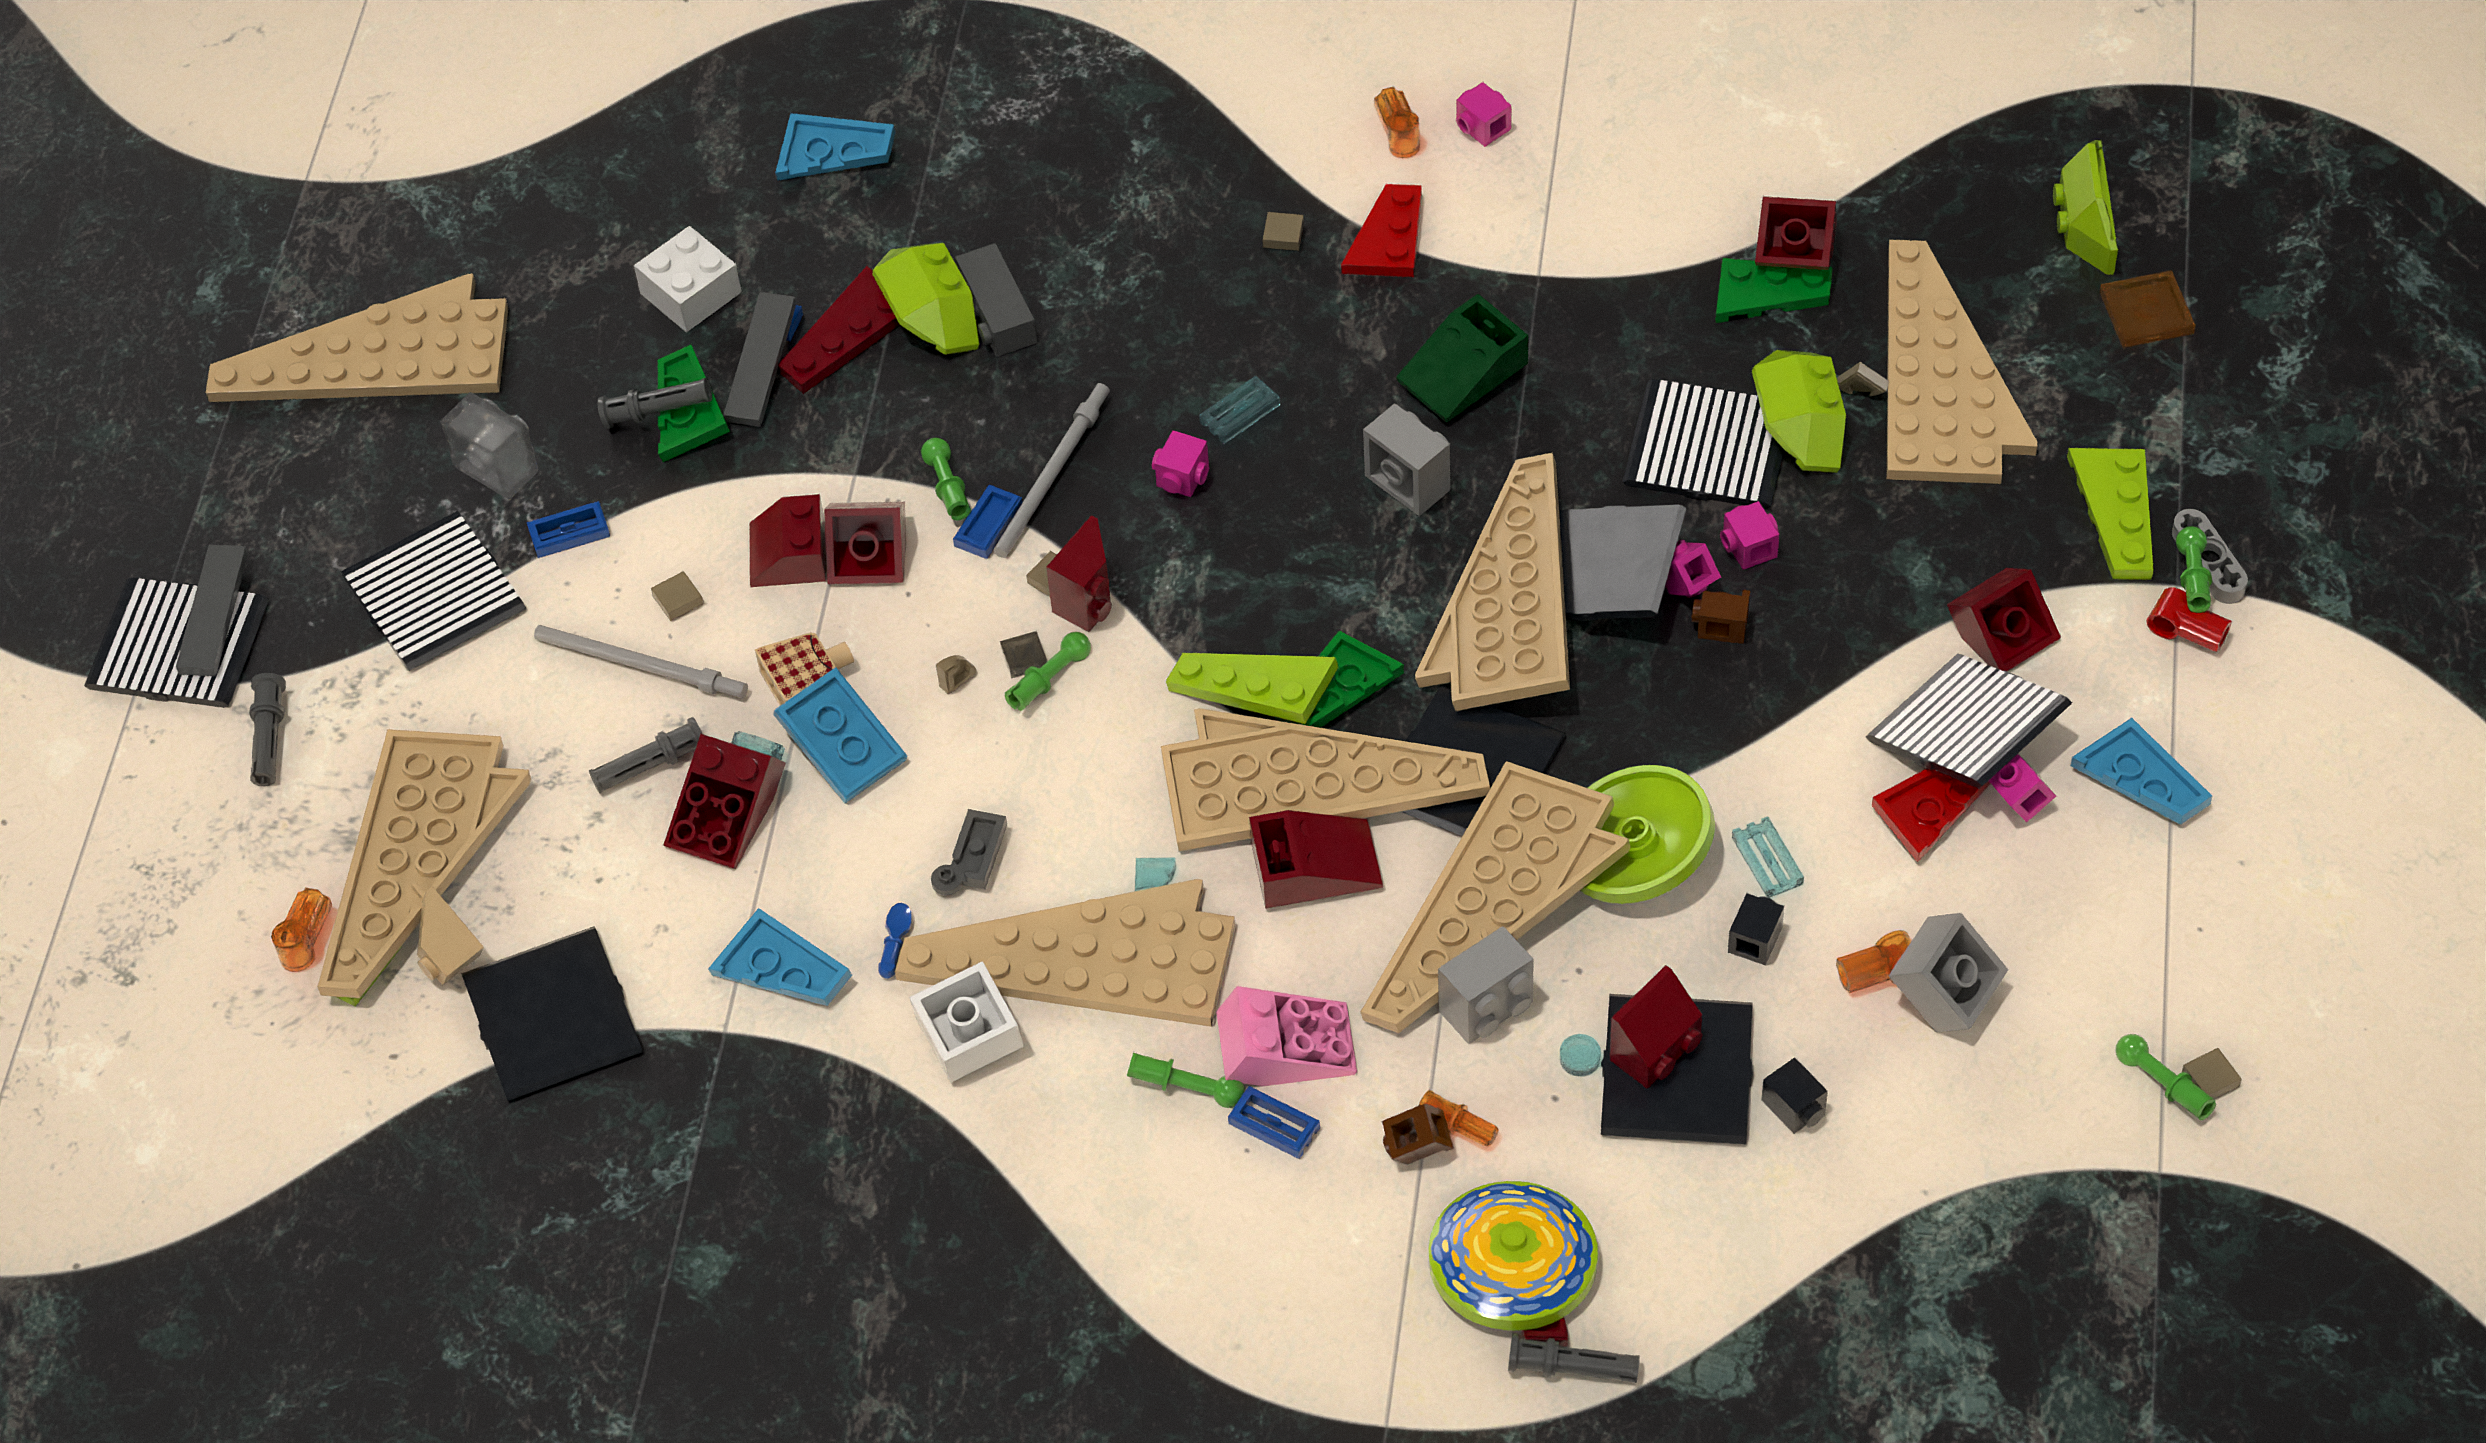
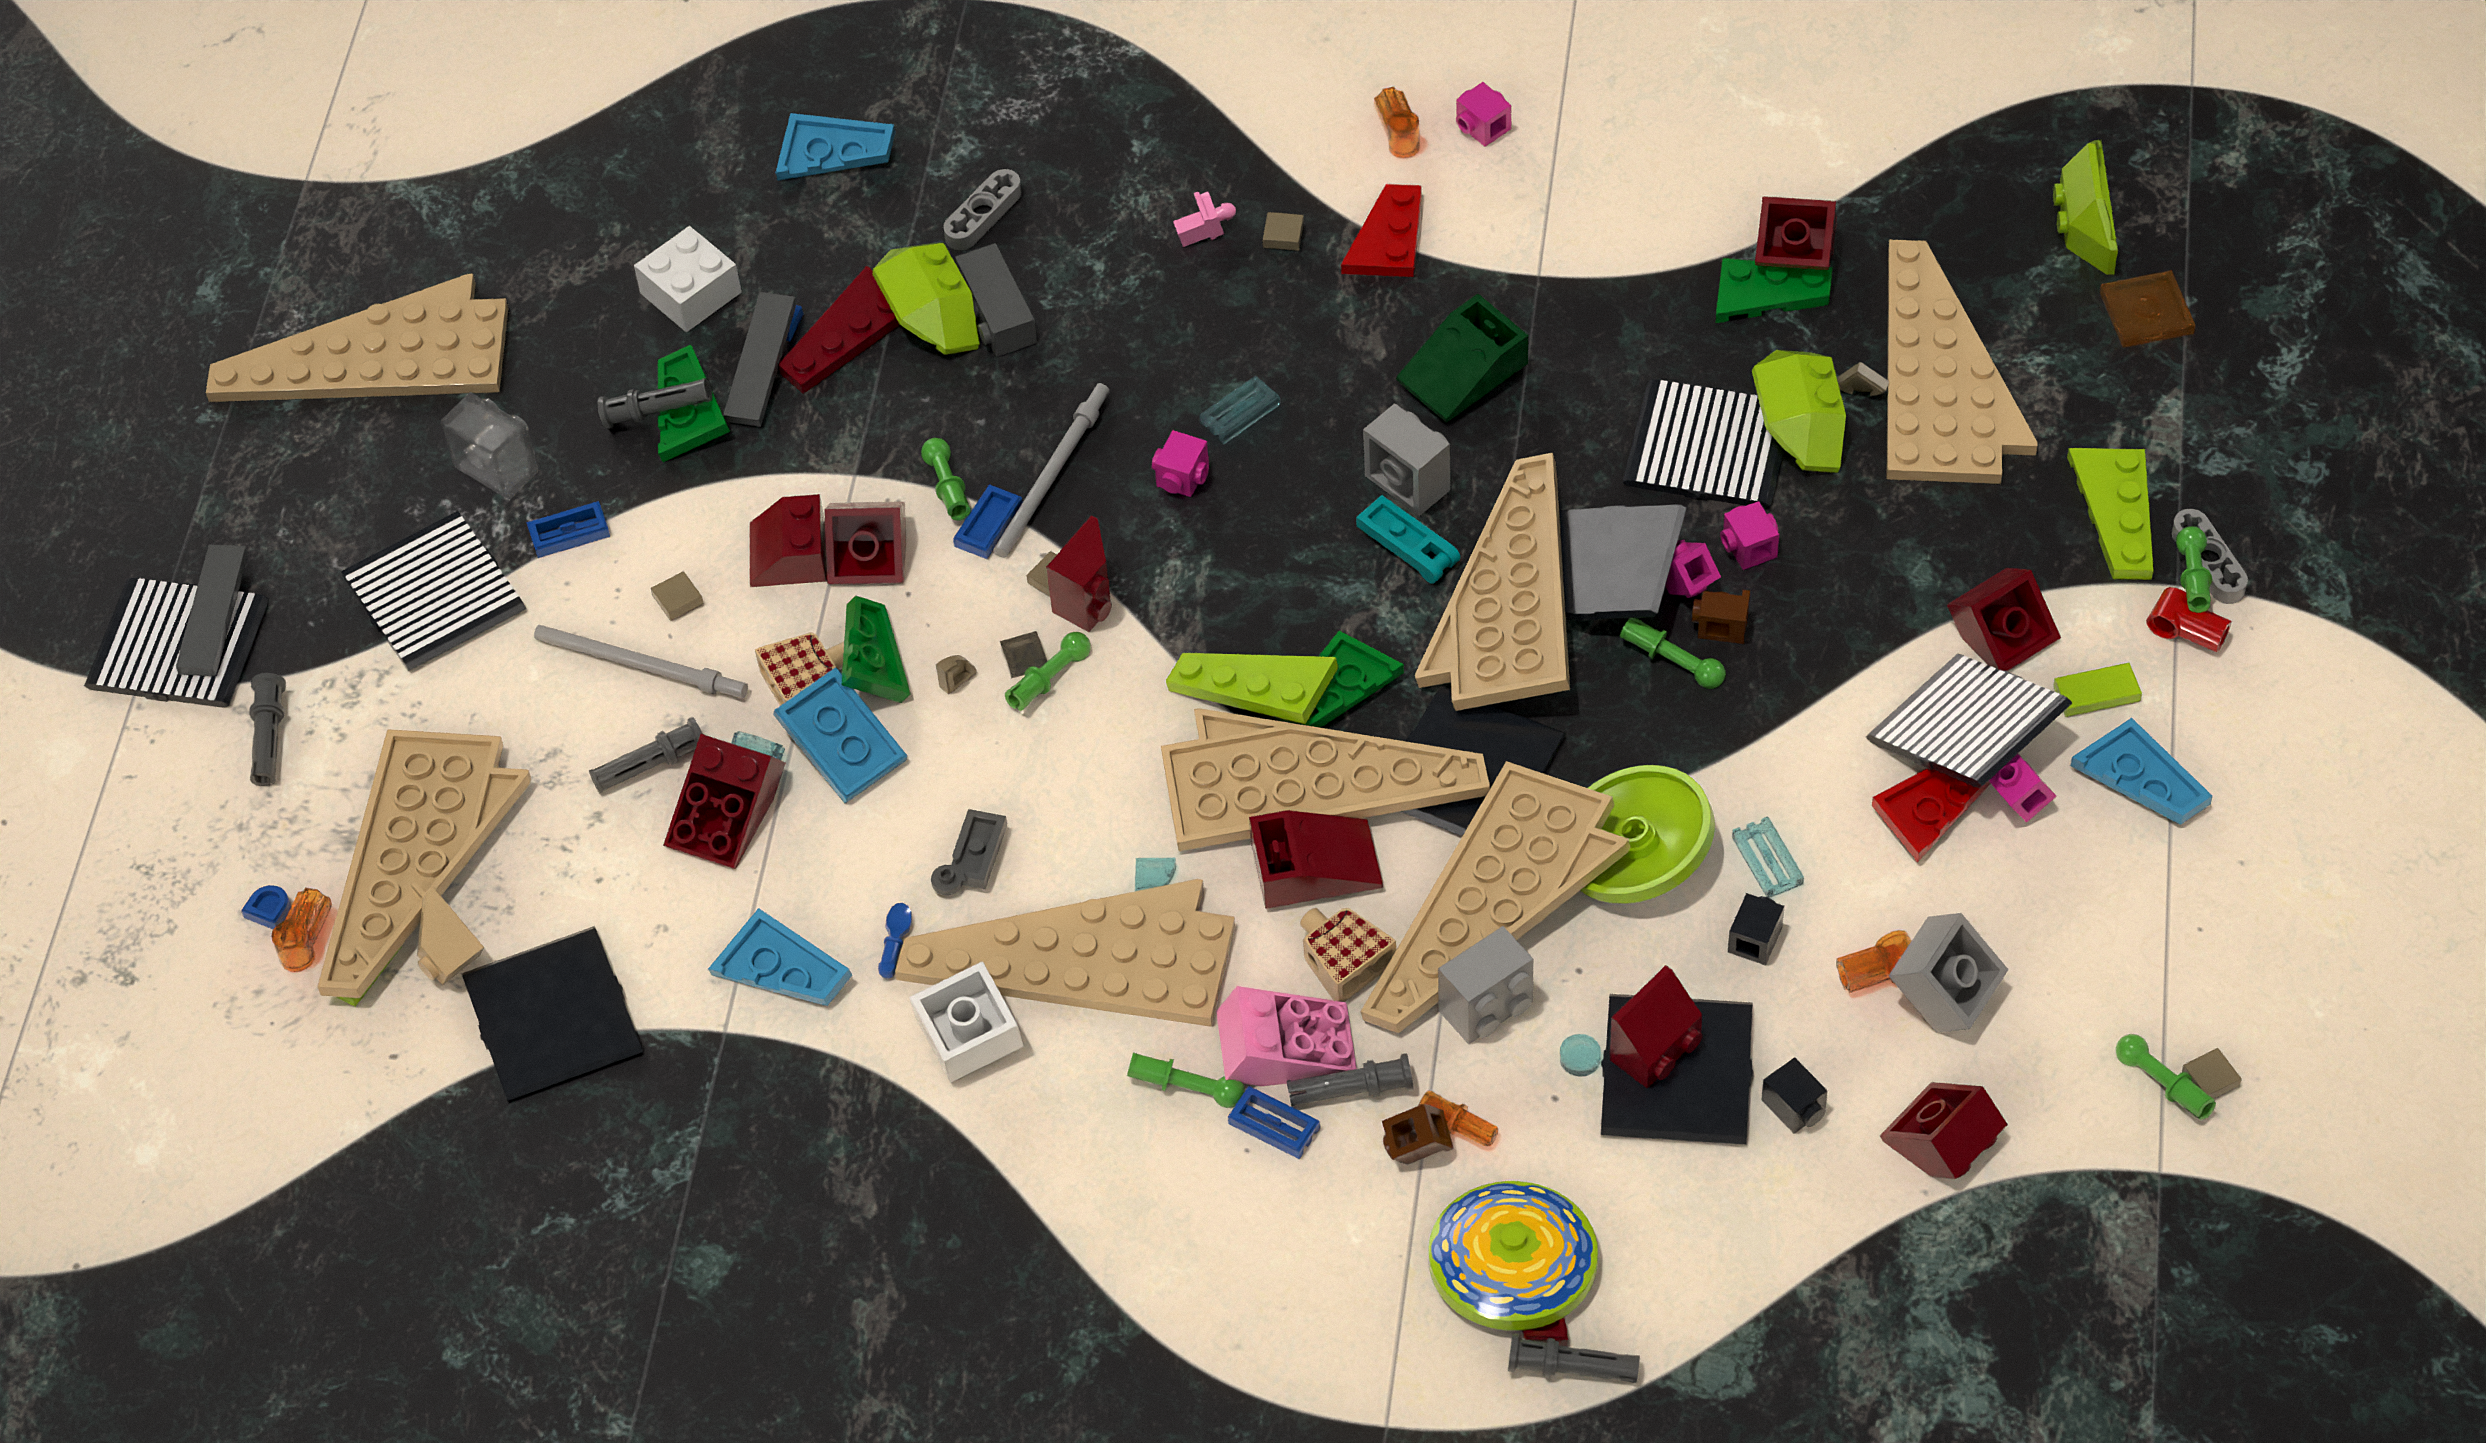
(267, 906): none -> blue tile
(871, 652): none -> green wing
(980, 223): none -> light grey beam
(1205, 222): none -> bright pink piece
(1345, 951): none -> tan torso
(1370, 1079): none -> dark grey pin
(1407, 538): none -> teal plate
(1707, 672): none -> bright green pin
(1946, 1129): none -> dark red slope
(2099, 689): none -> lime tile

